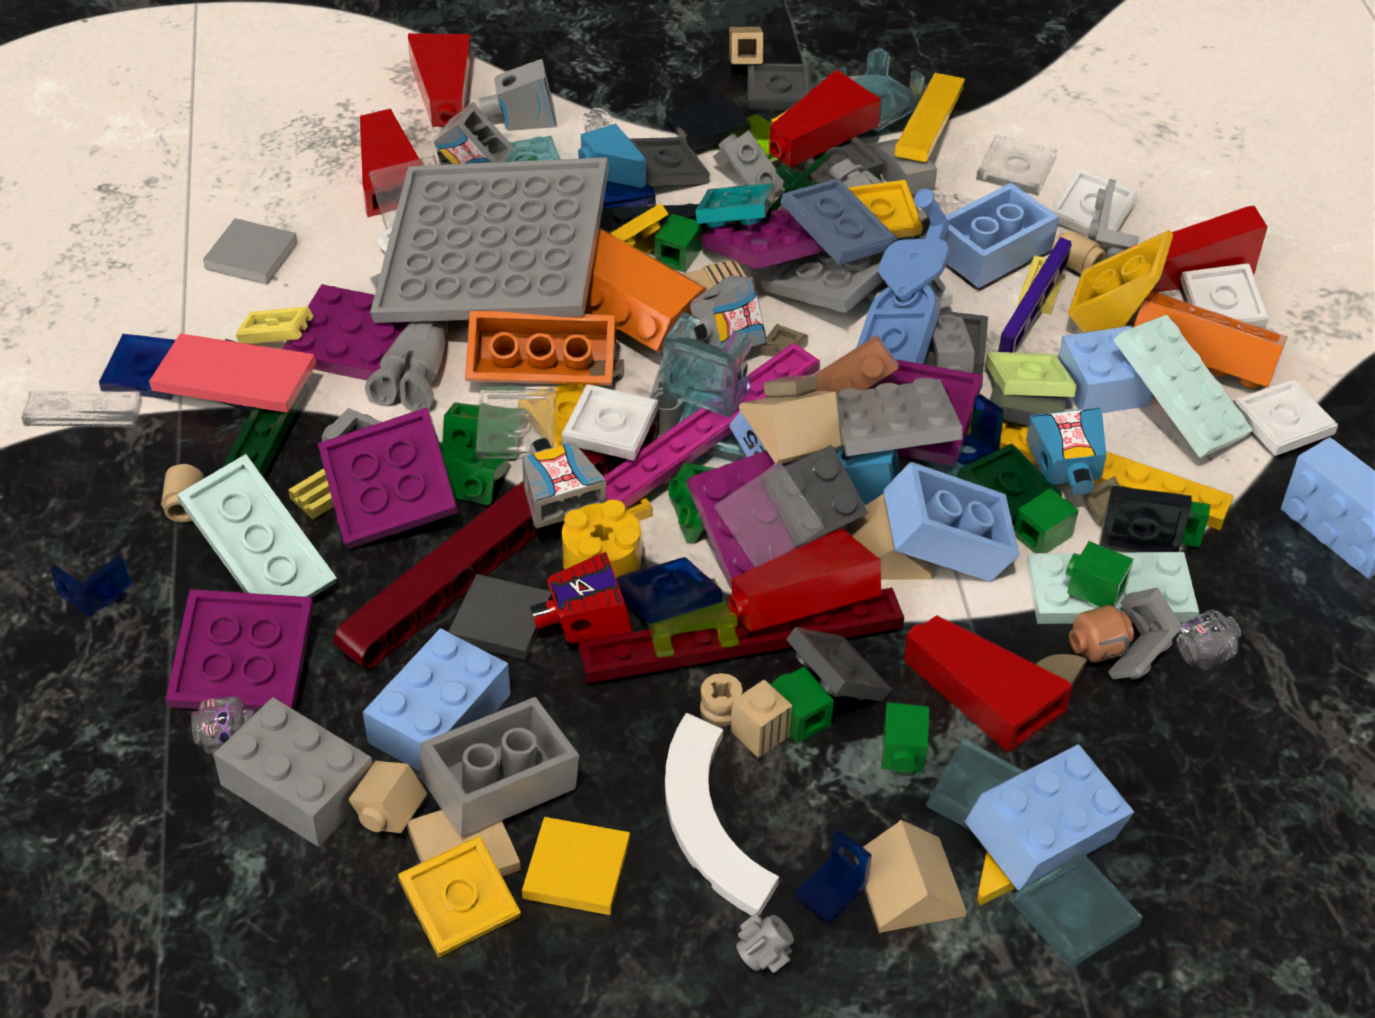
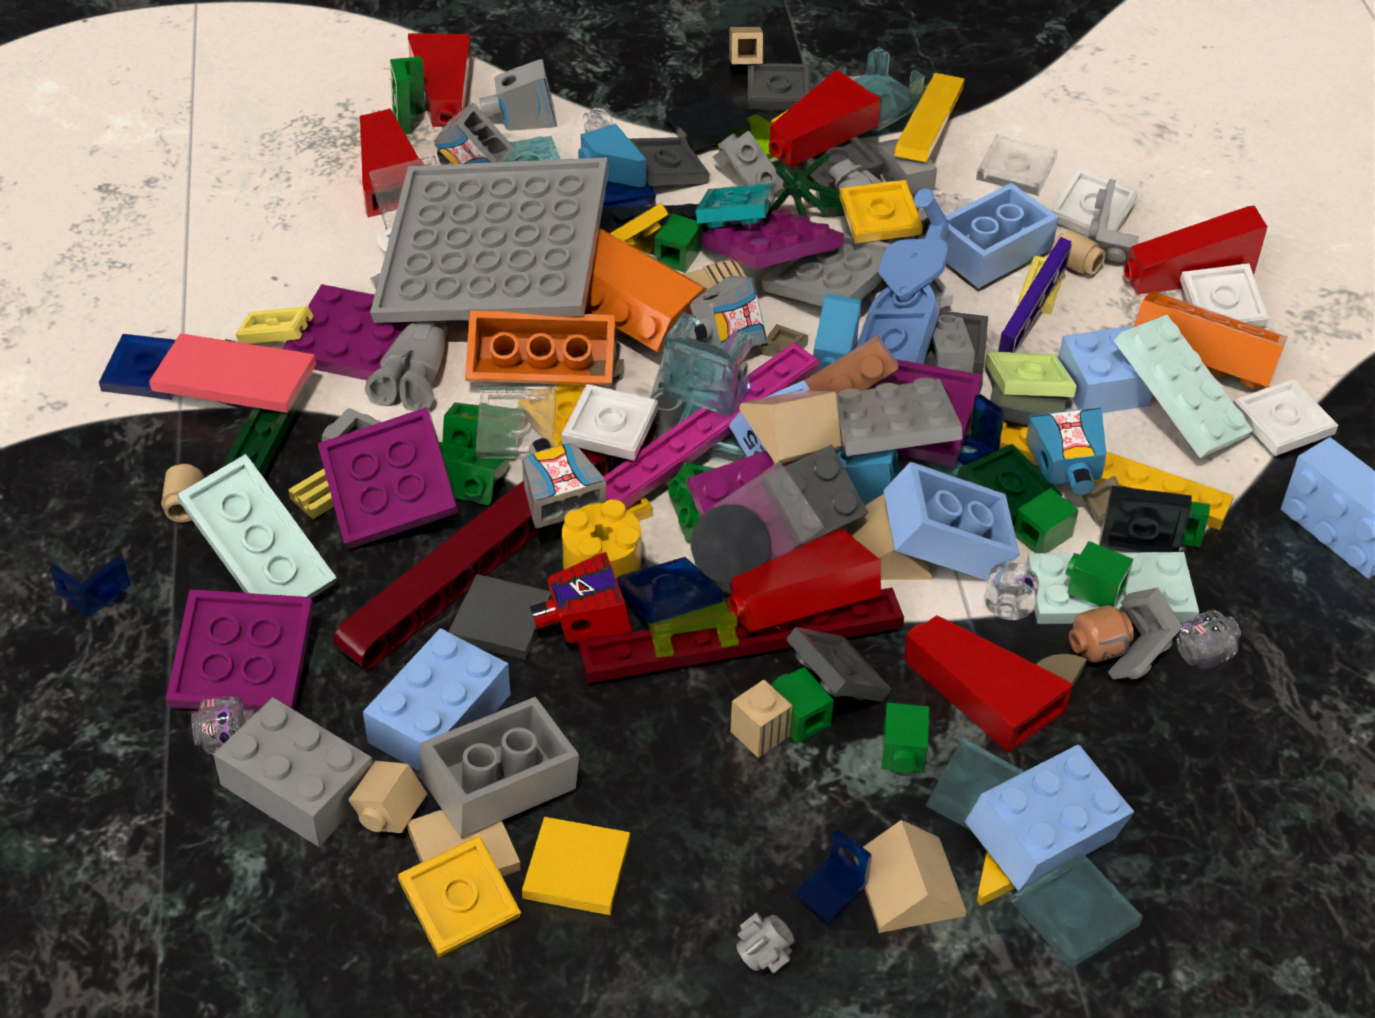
(82, 409): clear tile -> none
(250, 251): light grey tile -> none
(407, 90): none -> green bracket
(696, 823): white tile -> none
(719, 709): tan wheel -> none
(730, 542): none -> black tile
(791, 386): dark tan tile -> none
(837, 329): none -> dark azure slope
(838, 221): sand blue tile -> none
(1011, 590): none -> clear head
(1118, 285): yellow slope -> none

